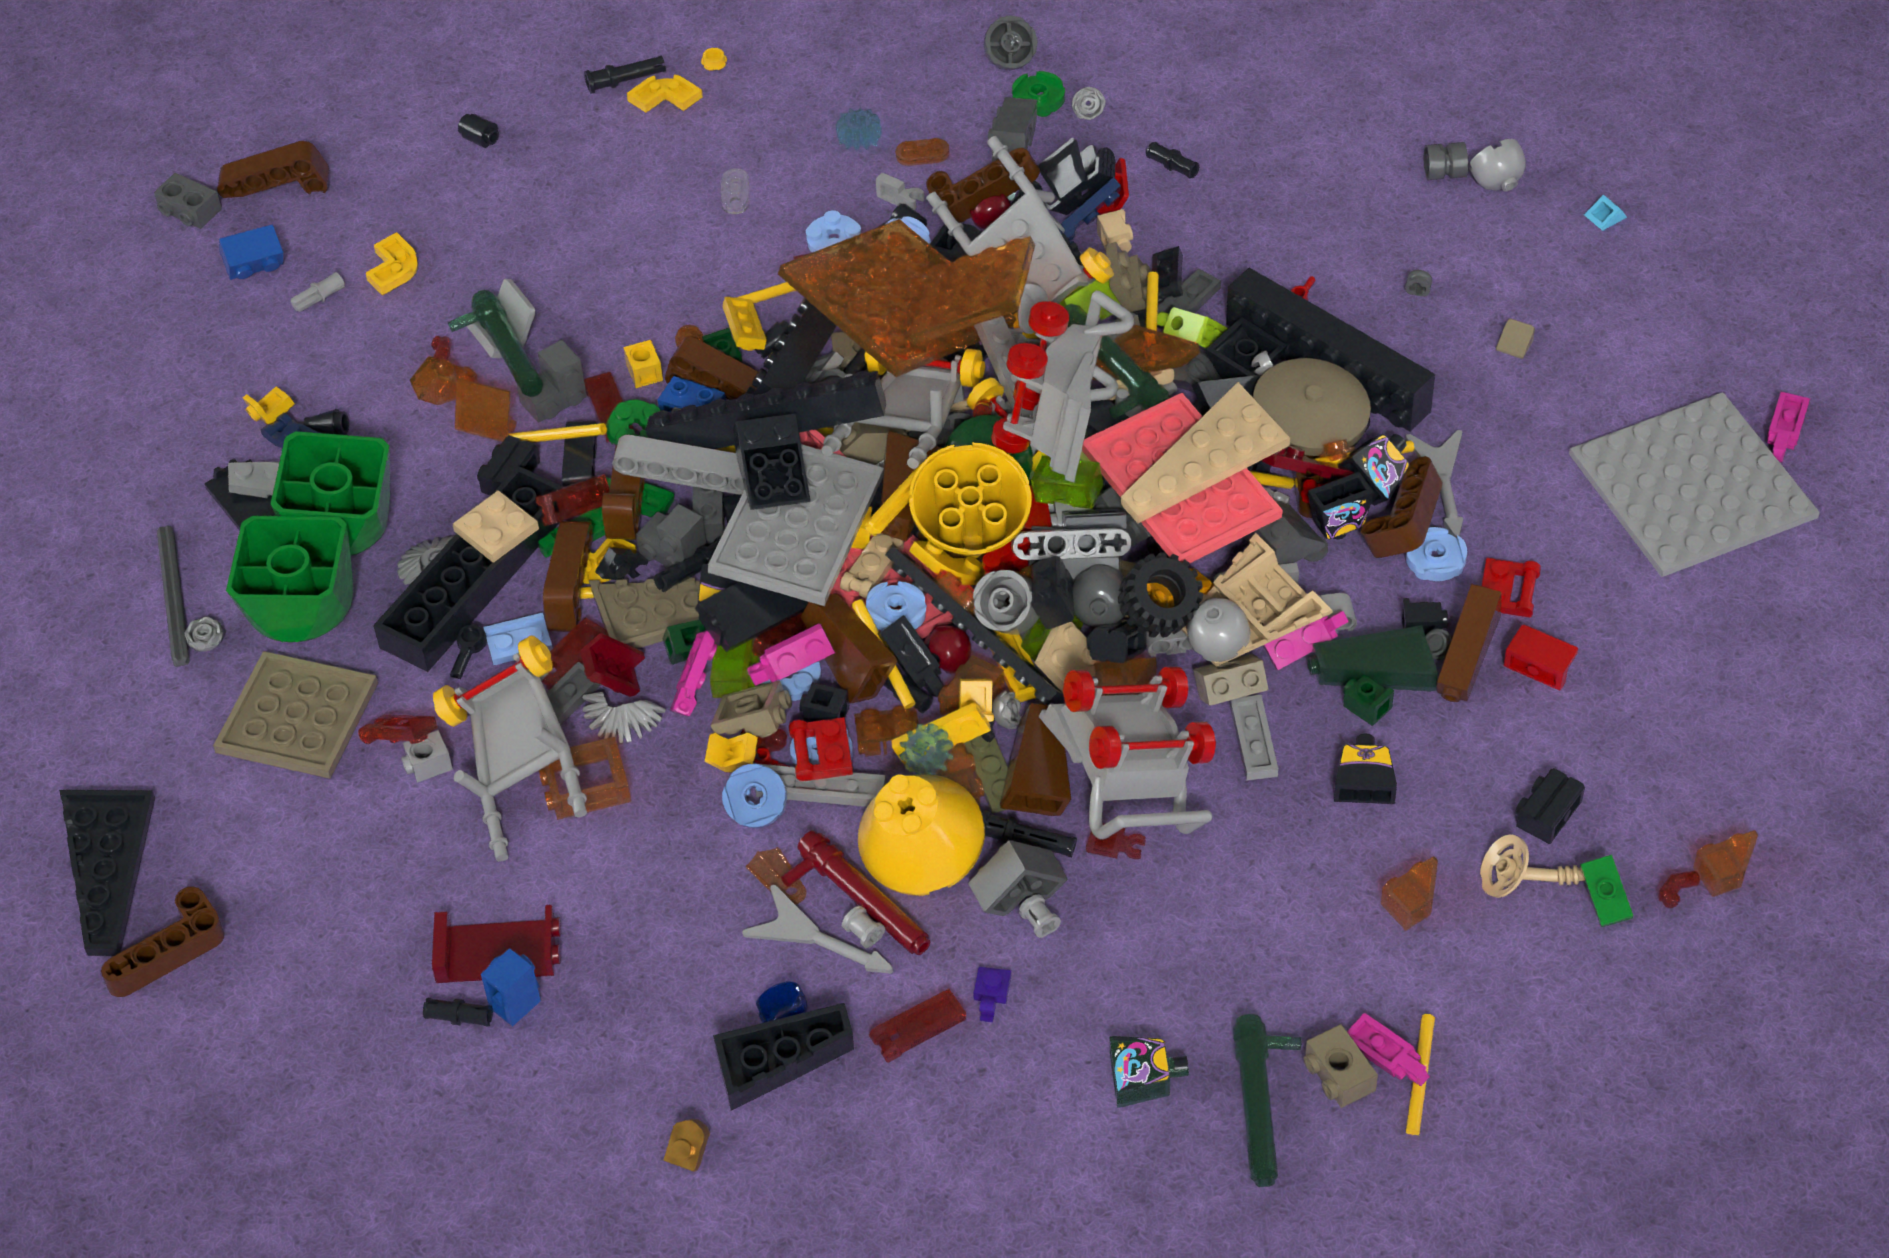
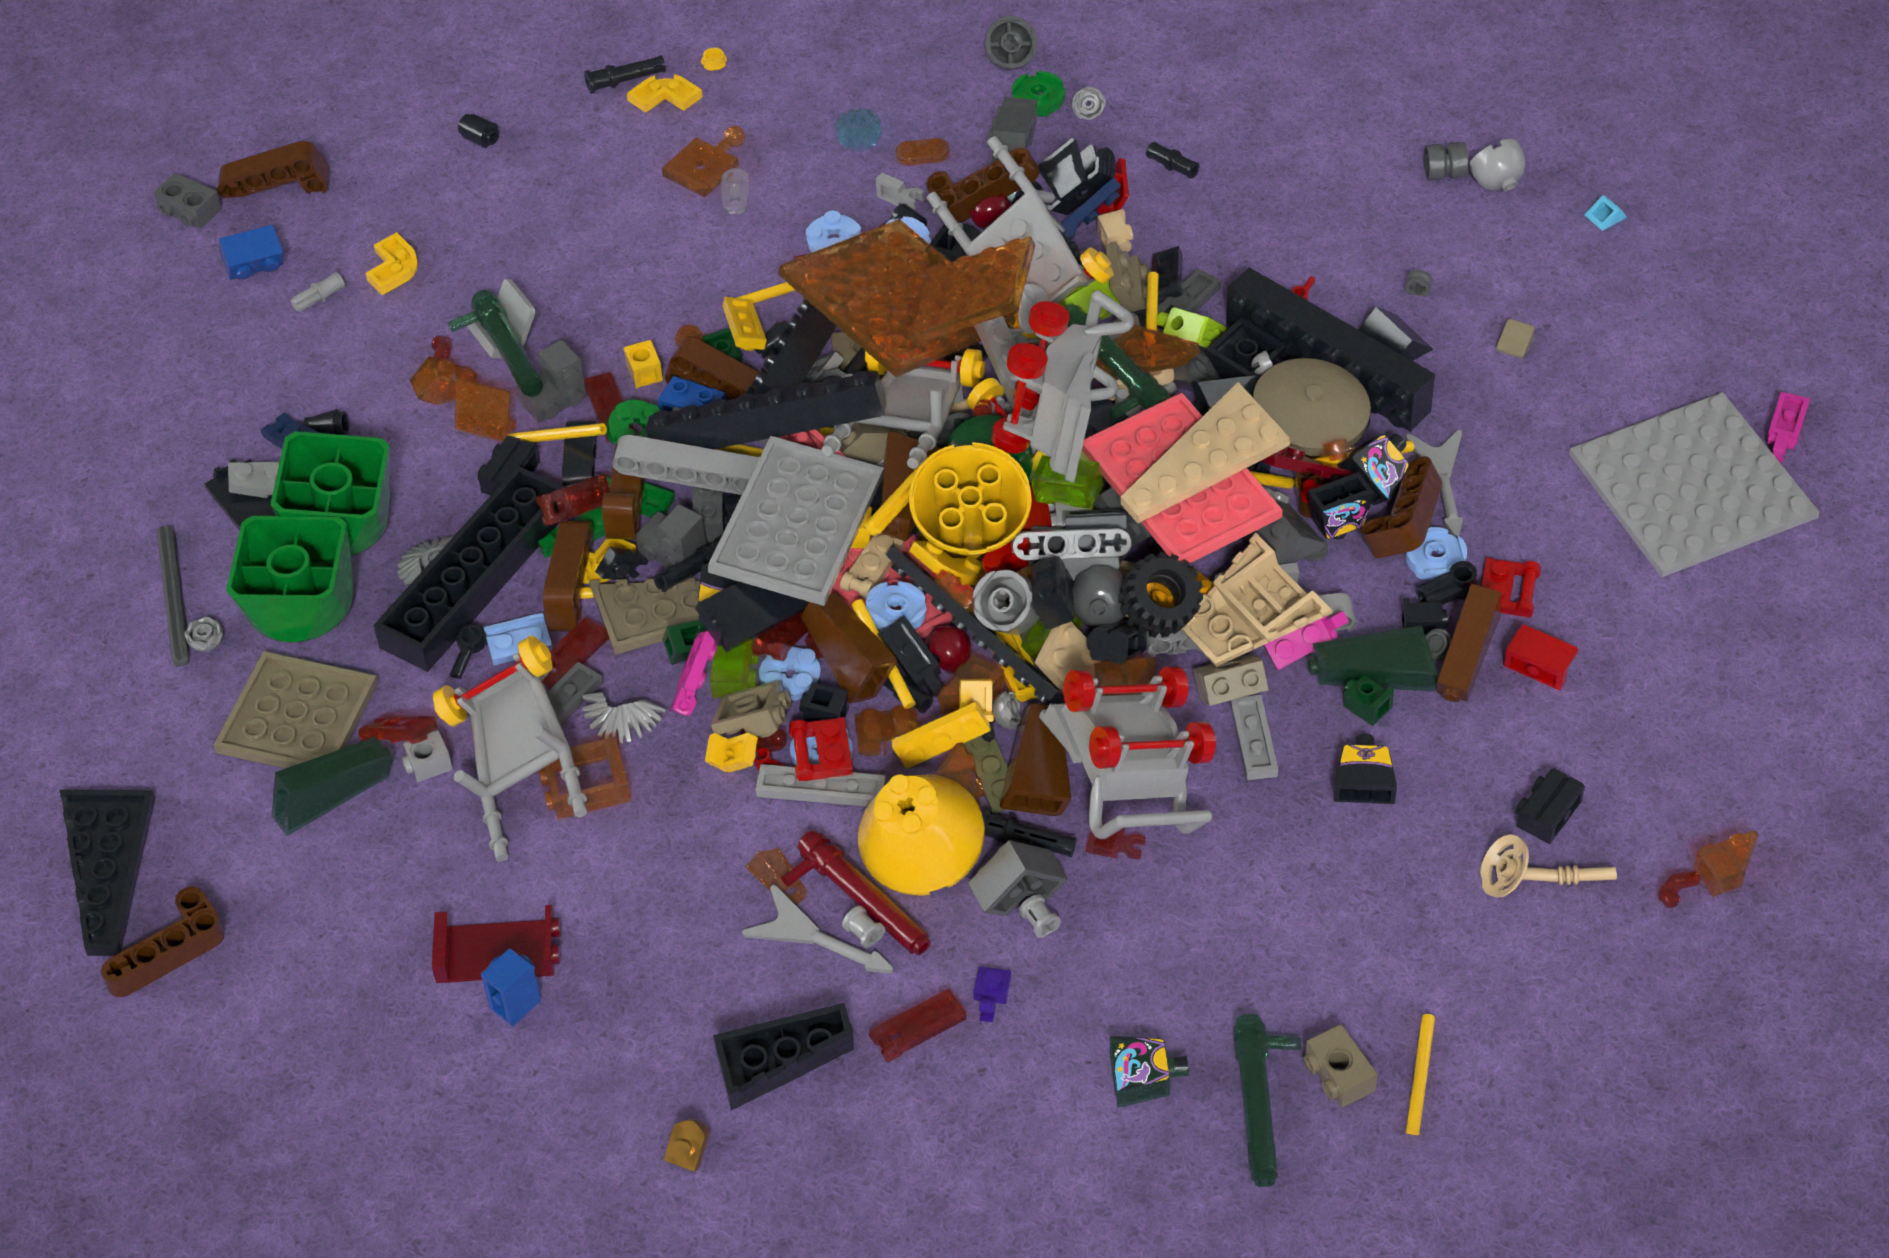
(269, 406): yellow bracket -> none
(326, 782): none -> slope
(457, 1012): black pin -> none
(495, 526): tan plate -> none
(612, 664): dark red bracket -> none
(699, 153): none -> clear orange plate
(746, 812): medium blue plate -> none
(771, 461): black slope -> none
(781, 997): clear blue hair -> none
(791, 655): dark pink hinge -> none
(917, 745): clear light blue gear -> none
(1218, 630): light grey cylinder -> none
(1387, 1050): dark pink hinge -> none
(1395, 334): none -> black slope
(1411, 895): clear orange slope -> none
(1449, 585): none -> black piece
(1606, 891): green plate -> none

